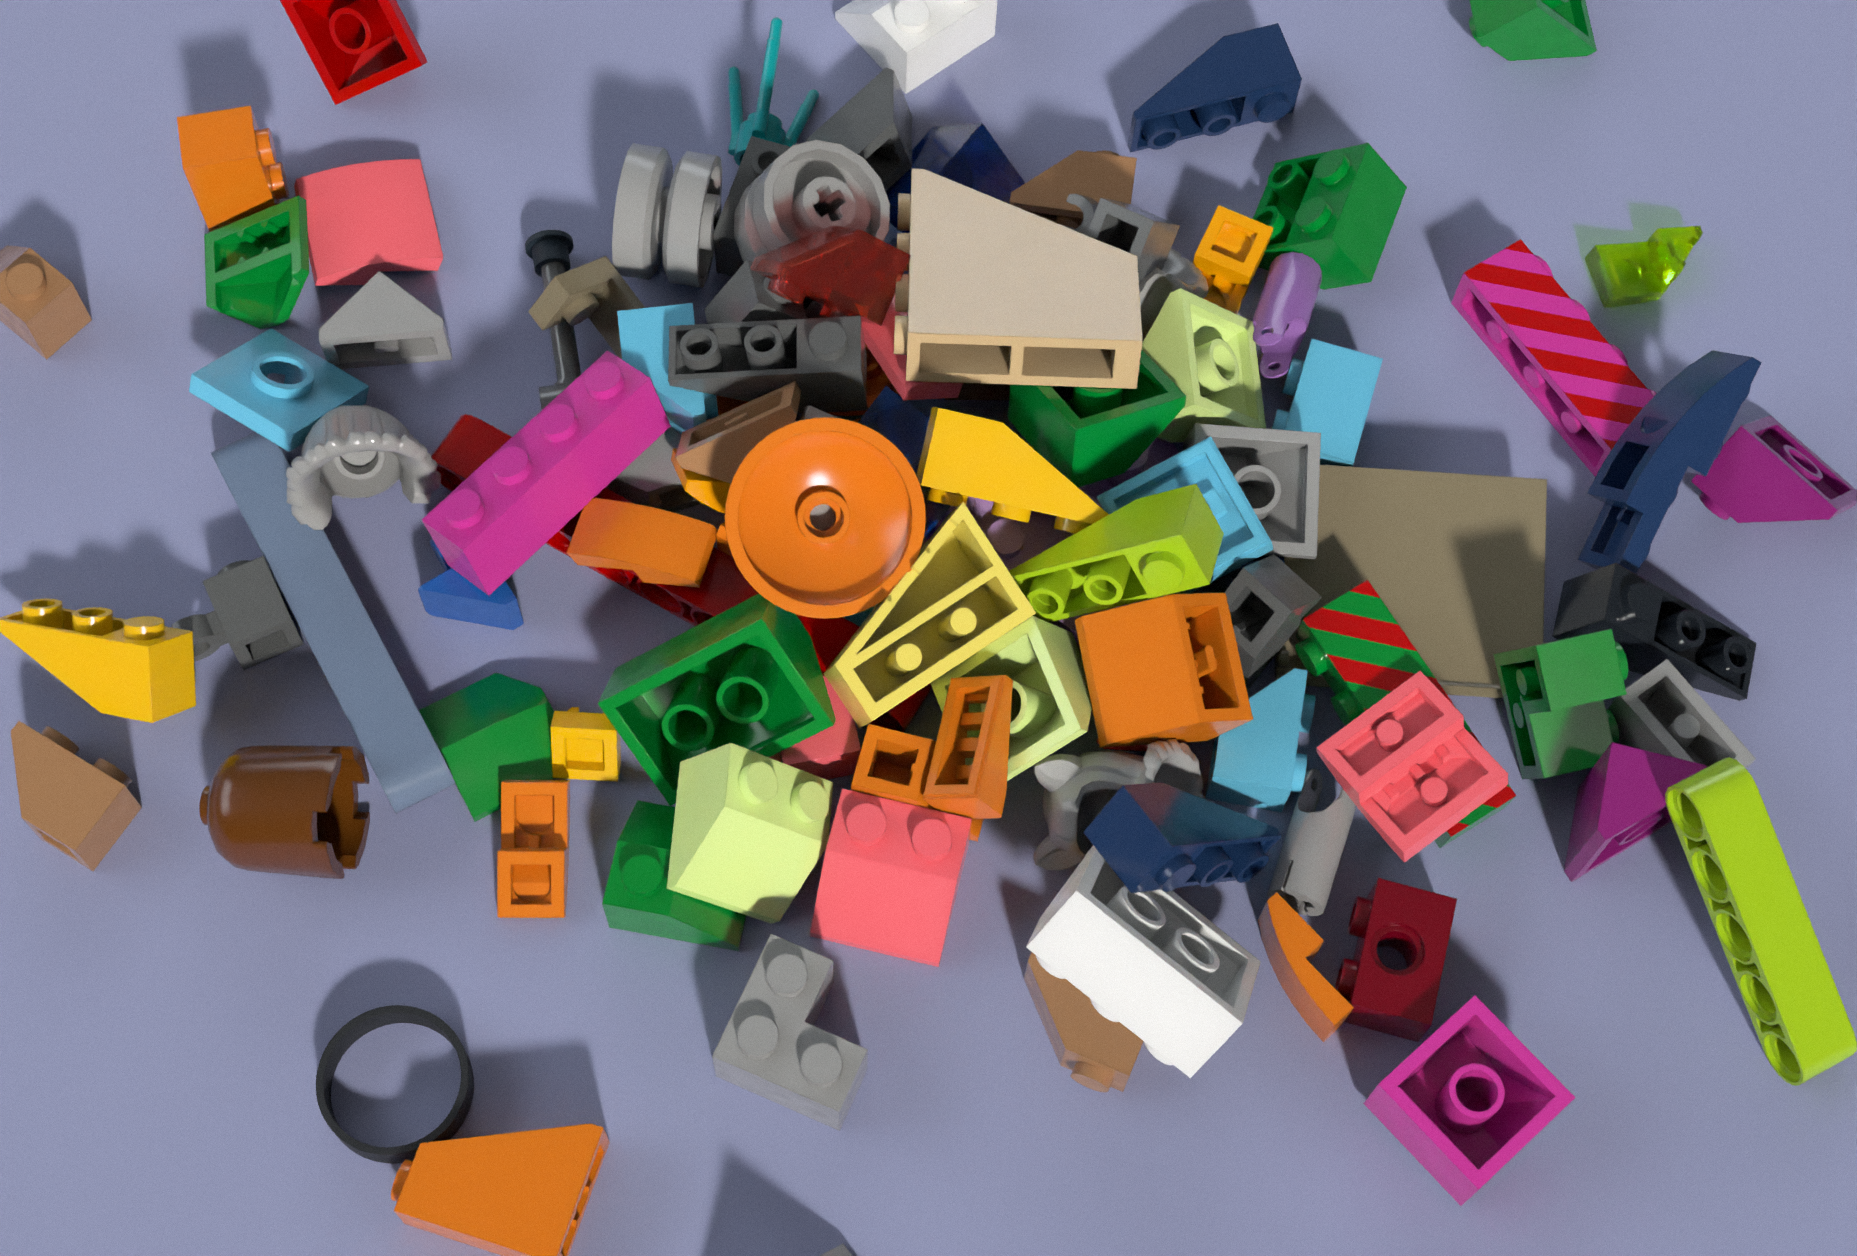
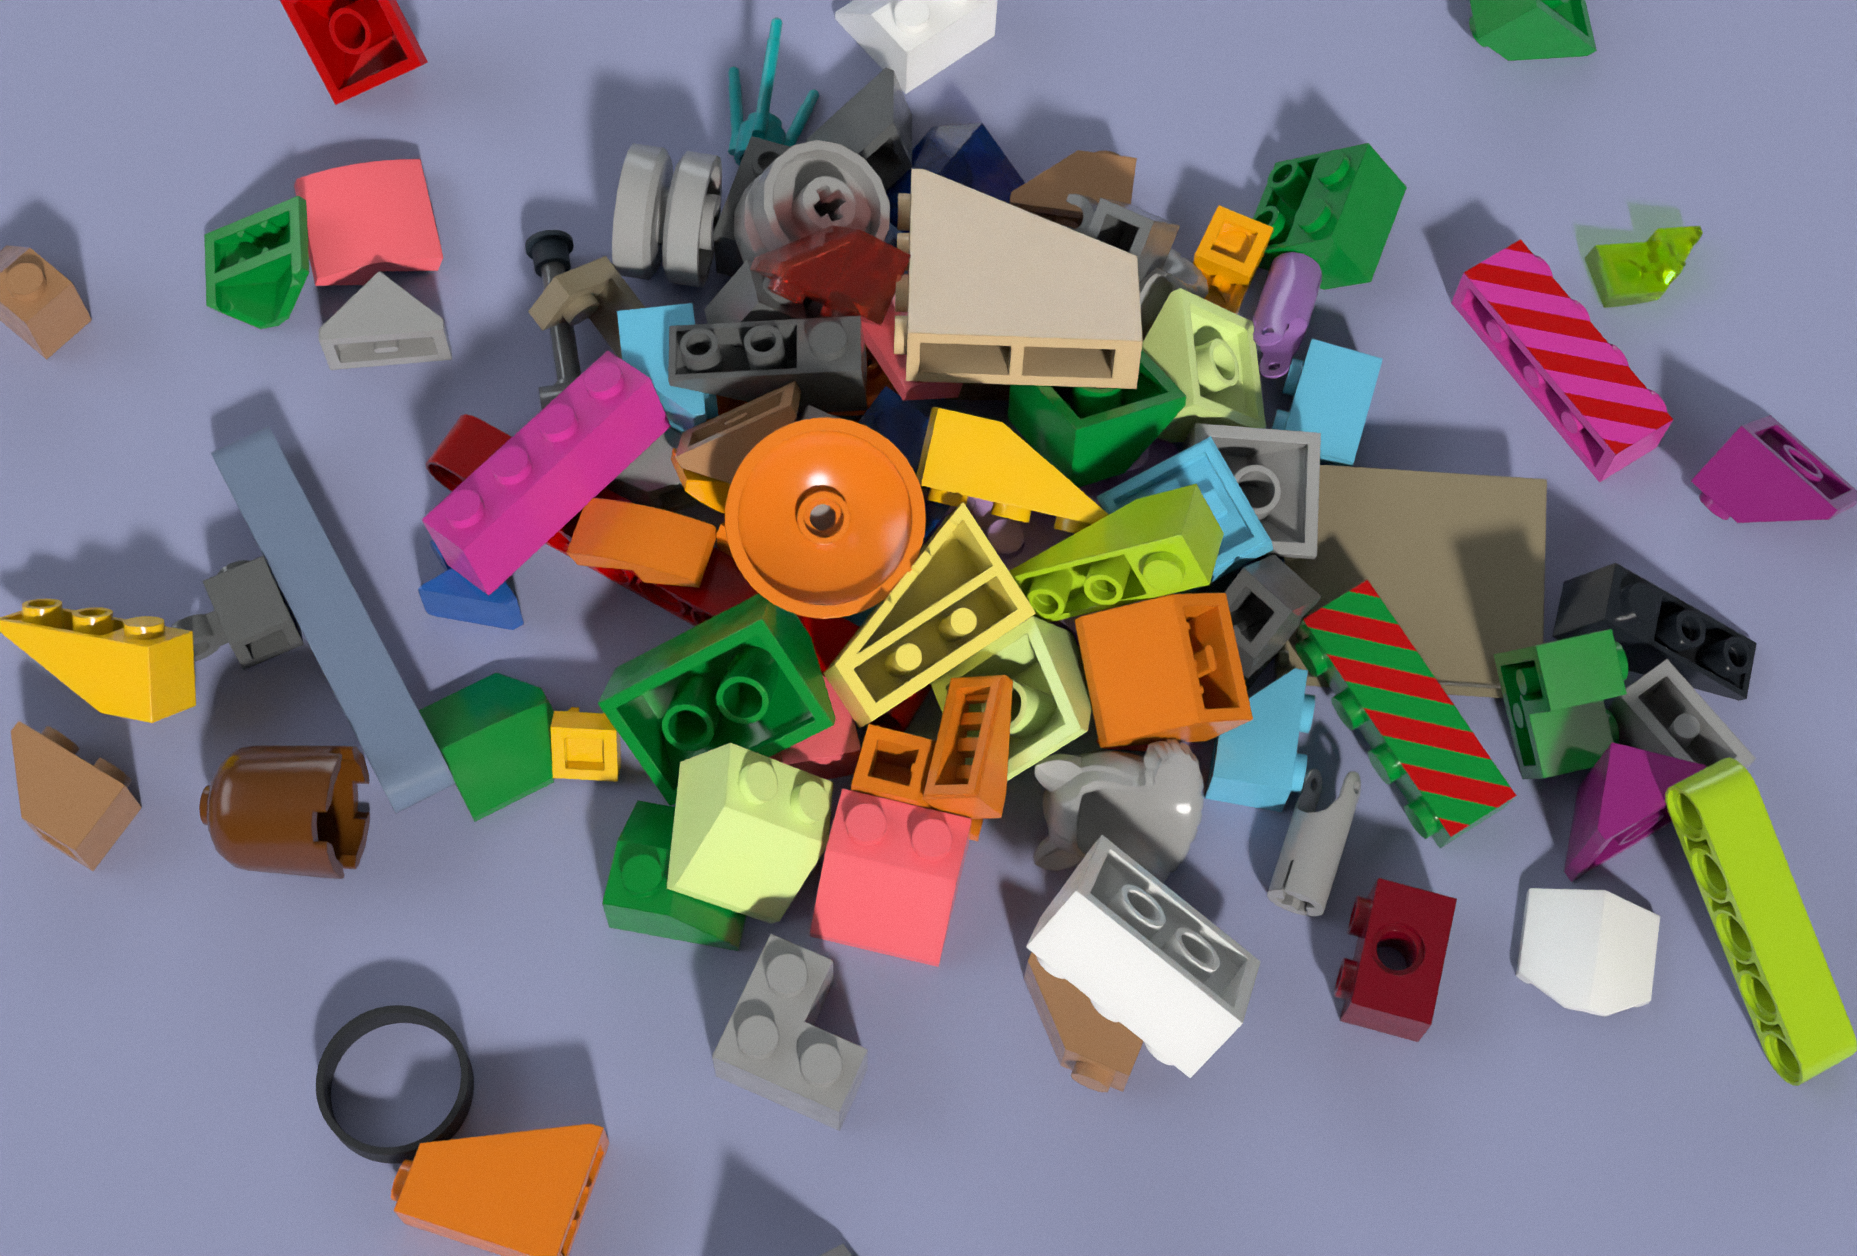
(230, 165): orange brick -> none
(275, 410): medium azure piece -> none
(357, 455): light grey hair -> none
(533, 849): orange slope -> none
(1175, 840): dark blue slope -> none
(1230, 85): dark blue slope -> none
(1290, 949): orange slope -> none
(1412, 766): coral slope -> none
(1468, 1100): dark pink slope -> none
(1588, 949): none -> white slope
(1670, 436): dark blue slope -> none

